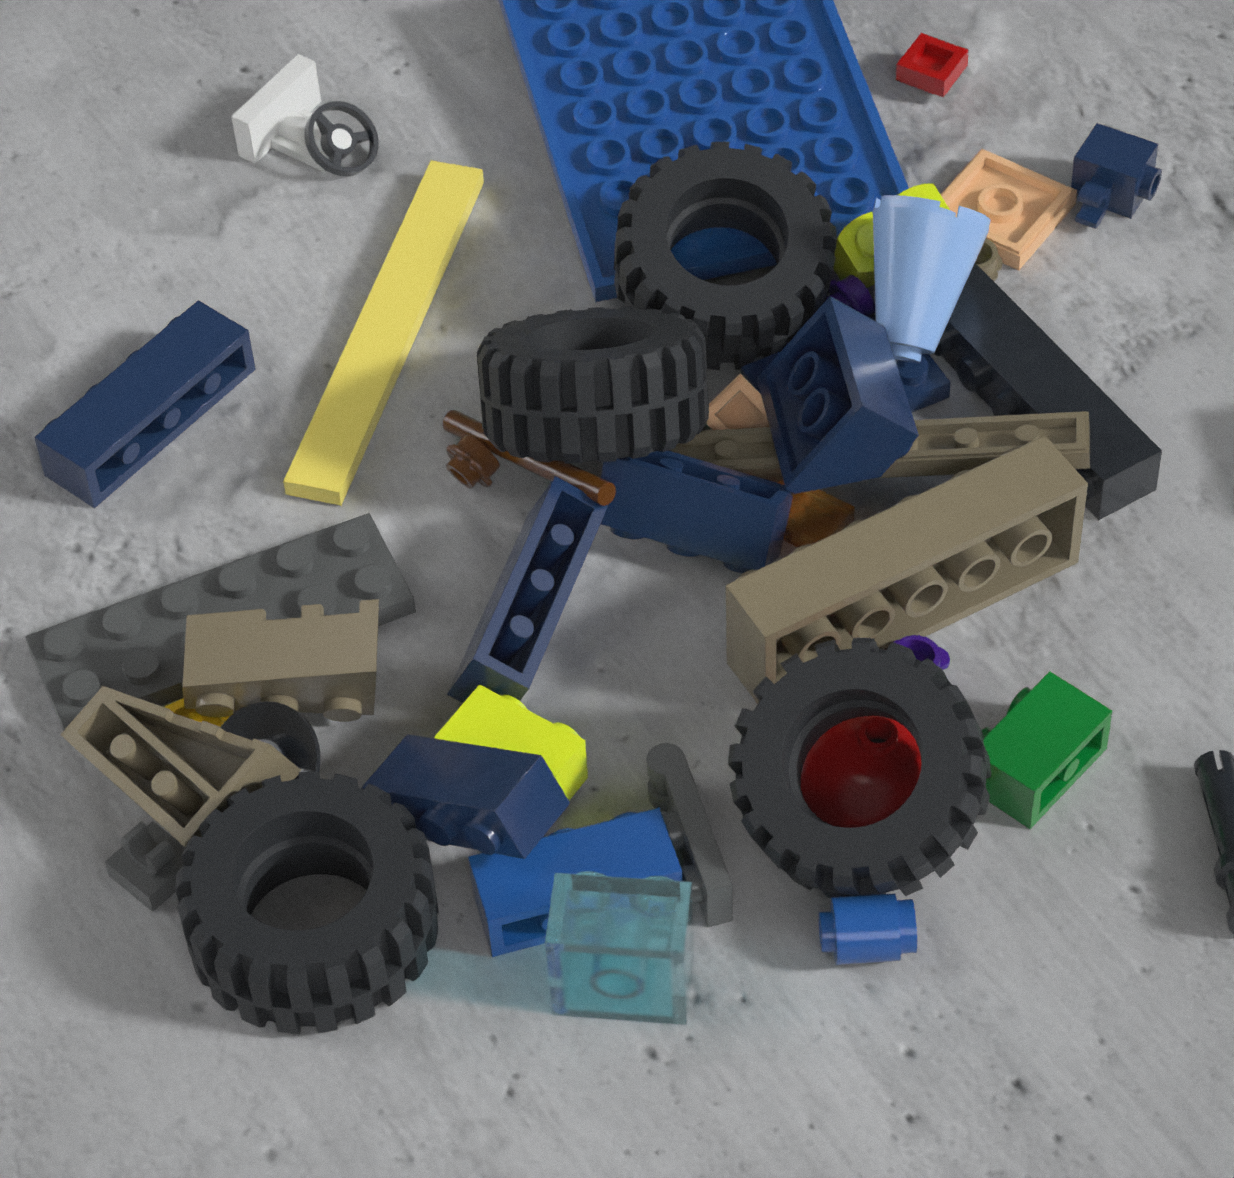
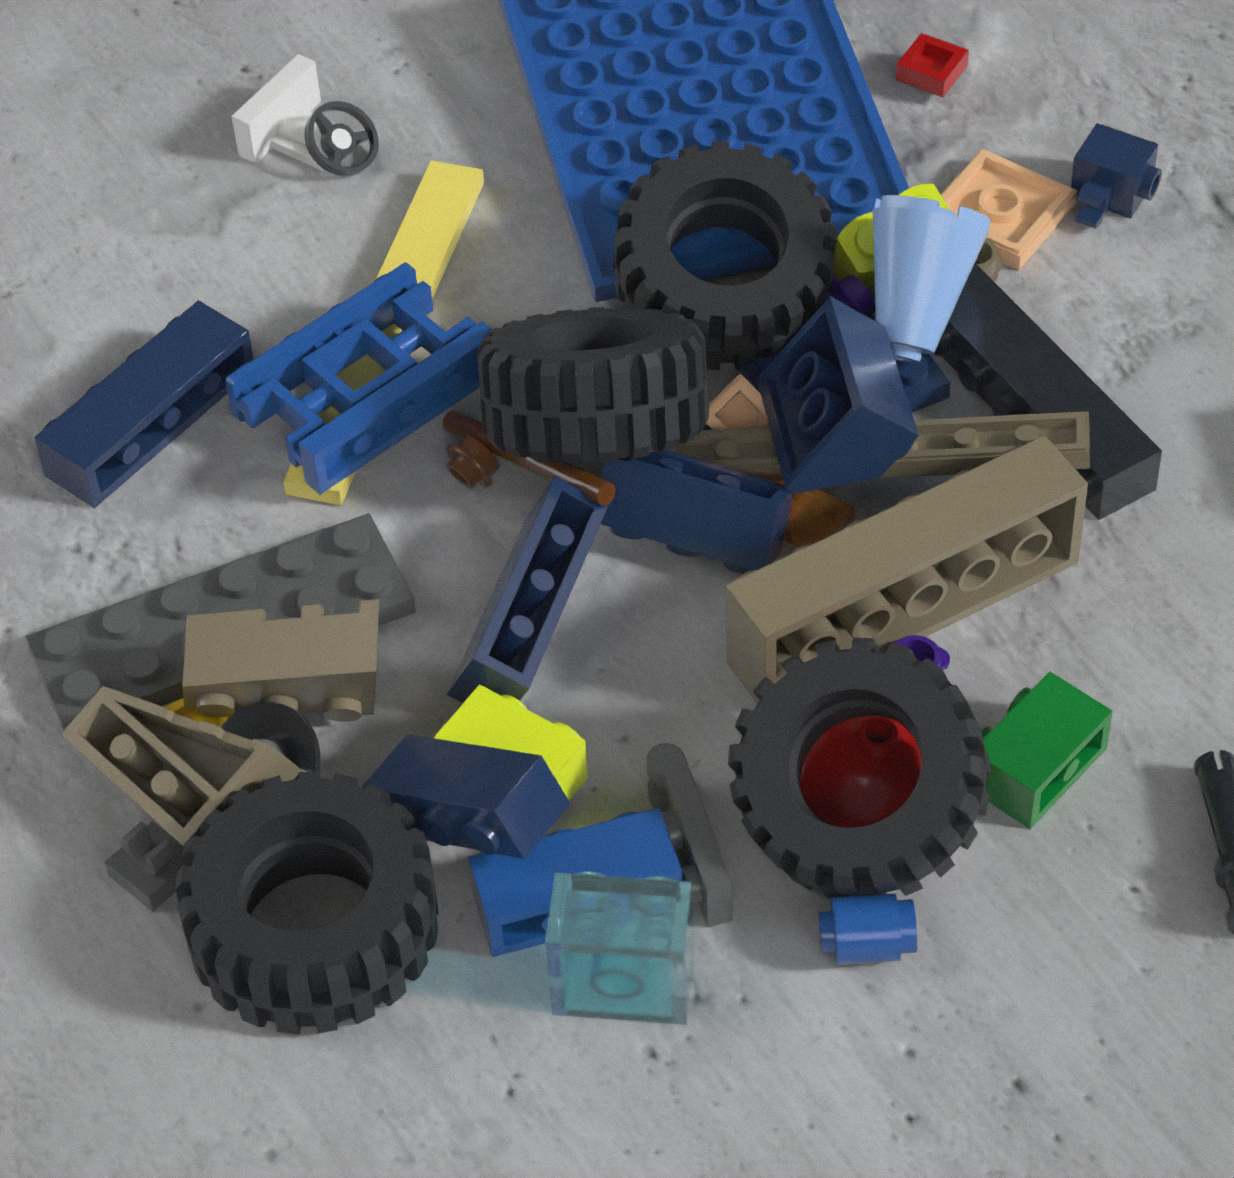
(380, 410): none -> blue fence

